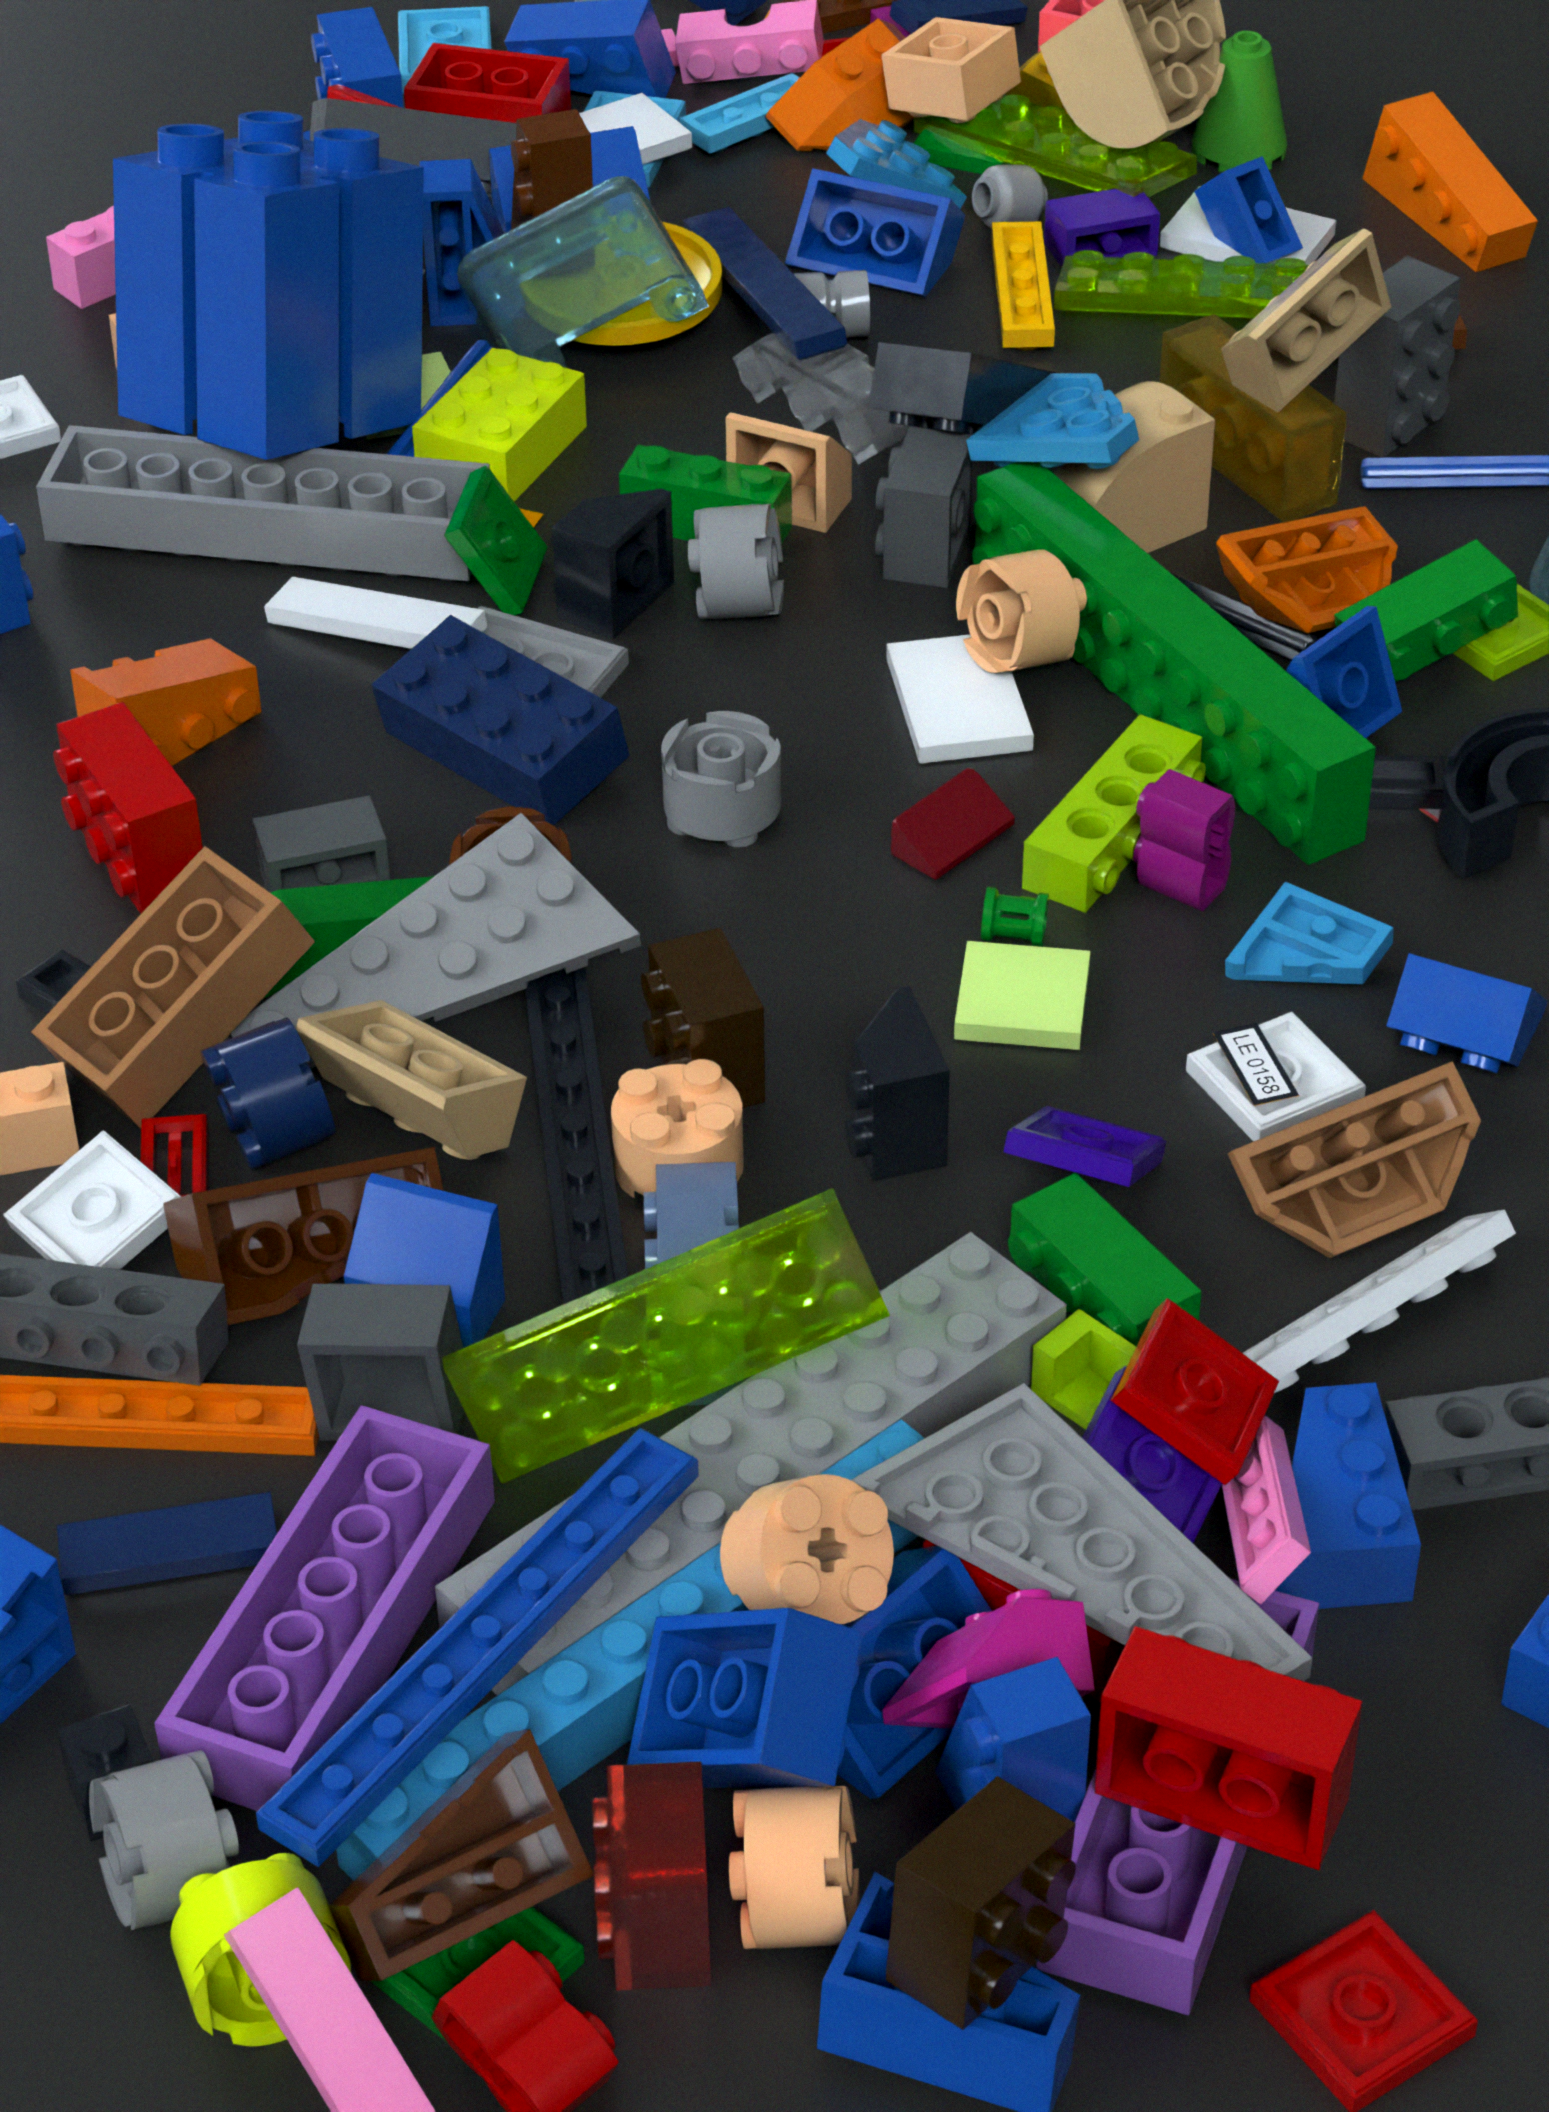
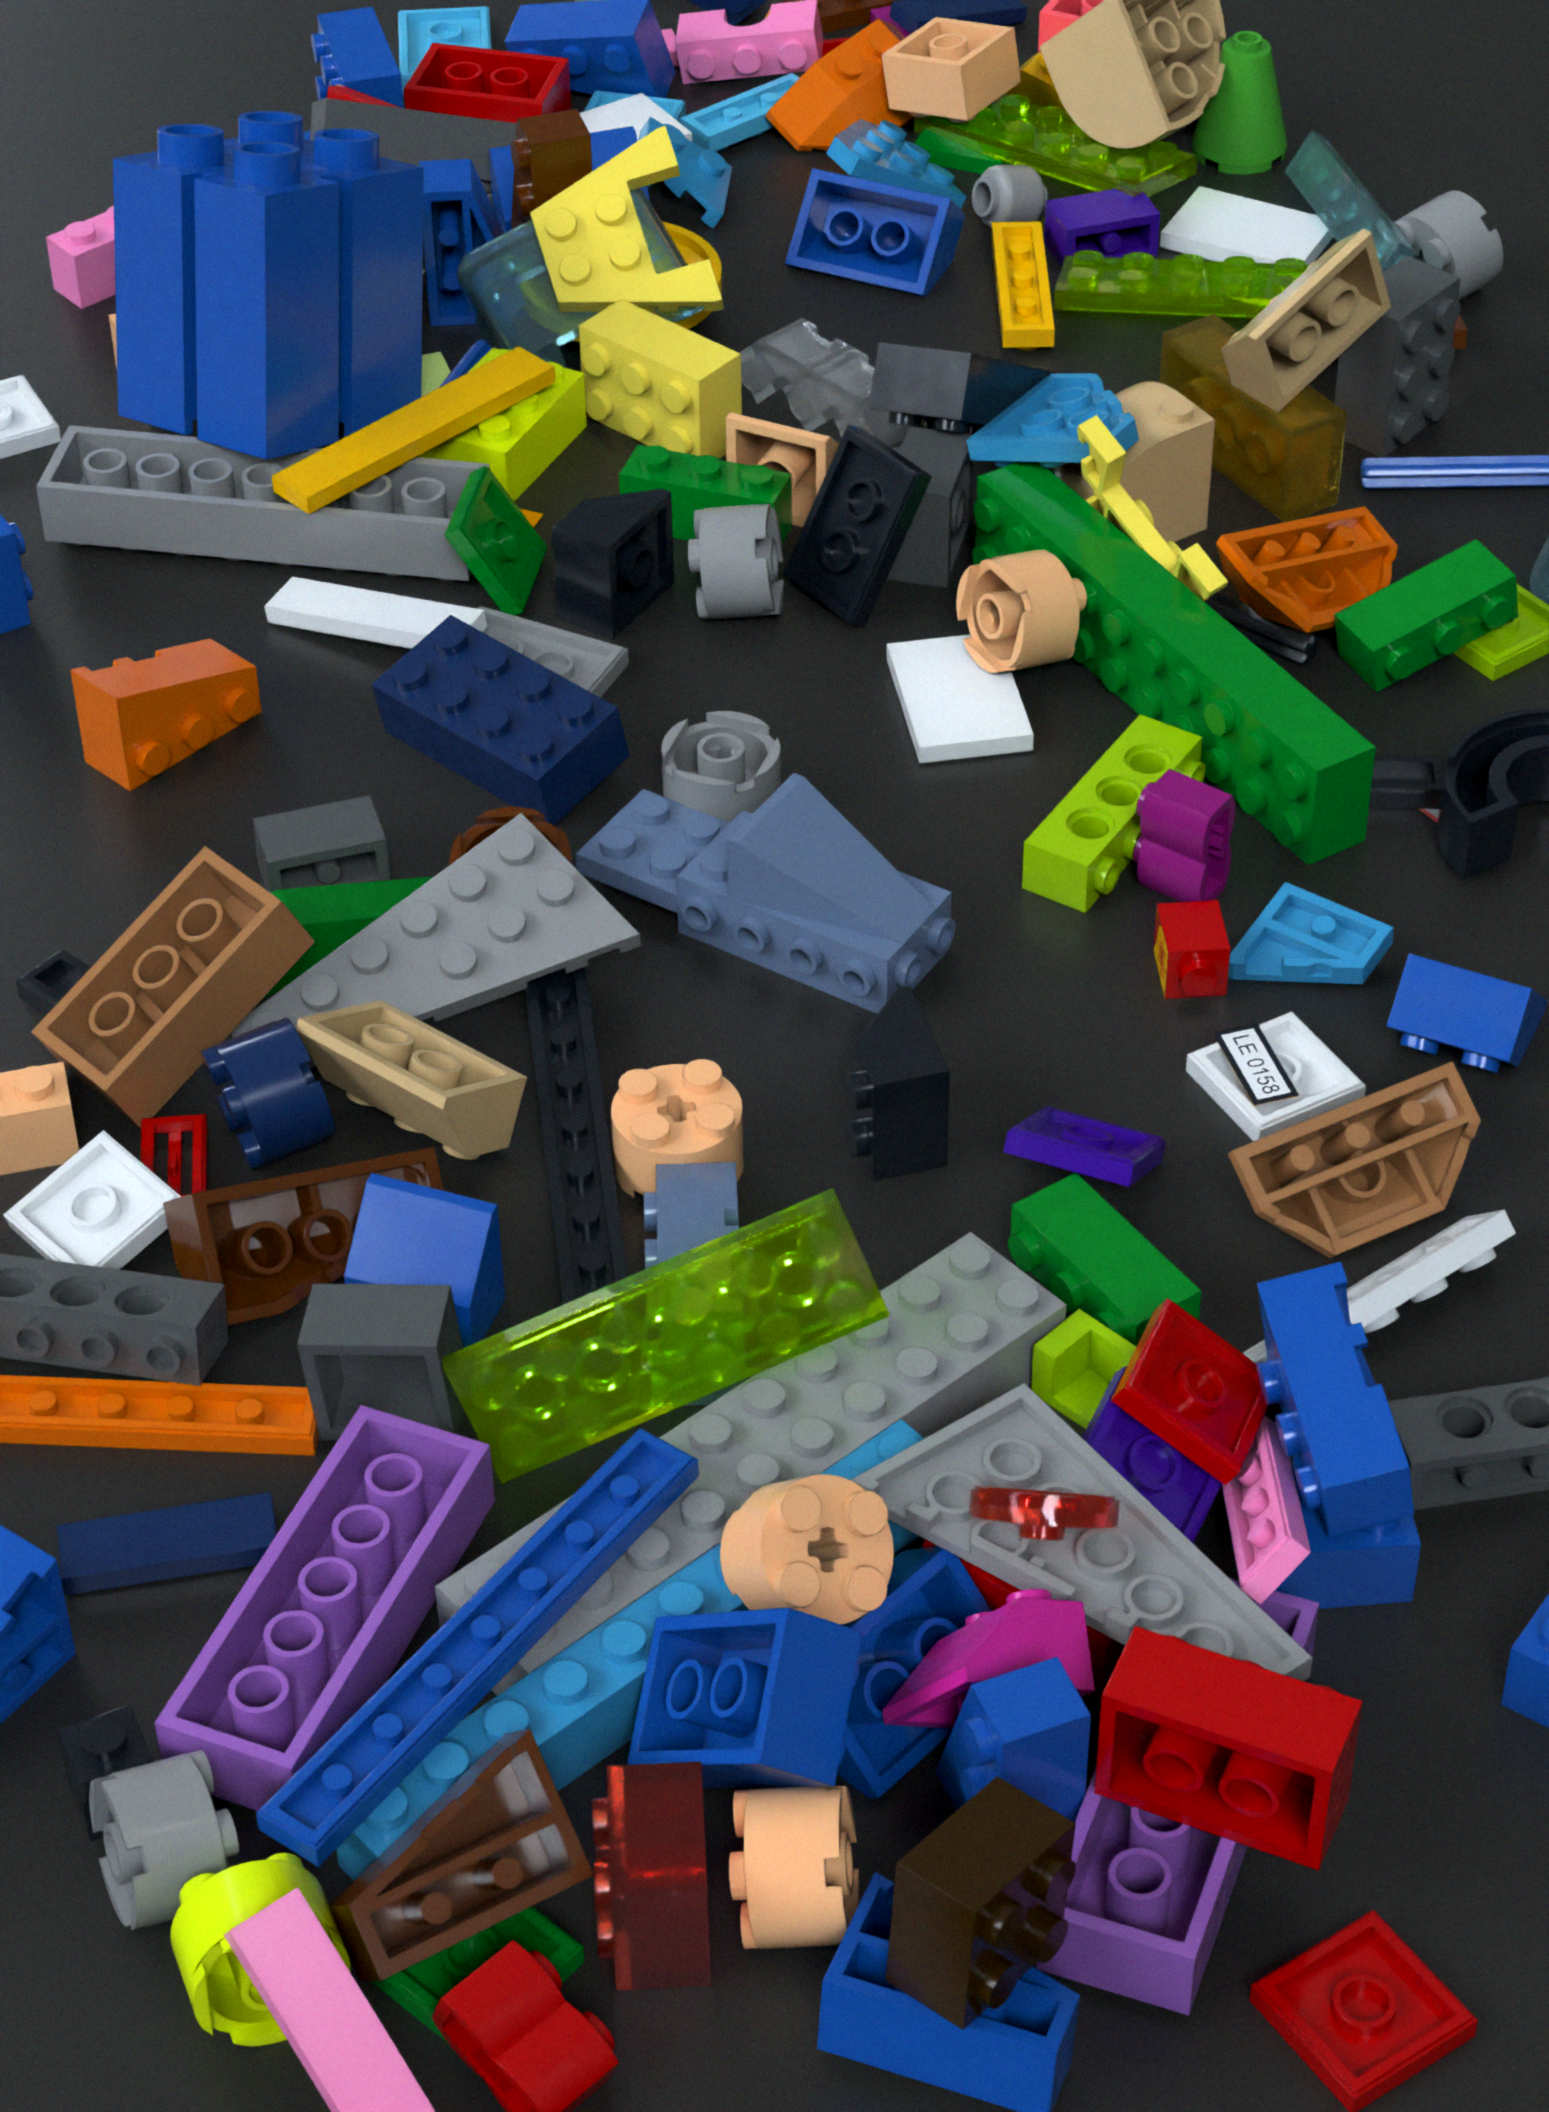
(126, 802): red brick -> none
(413, 430): none -> yellow tile
(598, 245): none -> light yellow wing
(658, 380): none -> light yellow brick
(701, 172): none -> dark azure wing
(705, 1010): dark brown brick -> none
(769, 285): dark blue tile -> none
(780, 890): none -> sand blue wedge
(844, 297): light grey wheel -> none
(856, 525): none -> black tile
(949, 824): dark red slope -> none
(998, 904): green bush -> none
(1022, 995): yellowish green tile -> none
(1043, 1513): none -> clear red plate
(1132, 517): none -> light yellow wing
(1191, 949): none -> red brick
(1249, 212): blue slope -> none
(1330, 1403): none -> blue wedge
(1343, 200): none -> clear light blue tile
(1352, 672): blue slope -> none
(1447, 184): orange wedge -> none
(1454, 239): none -> light grey brick

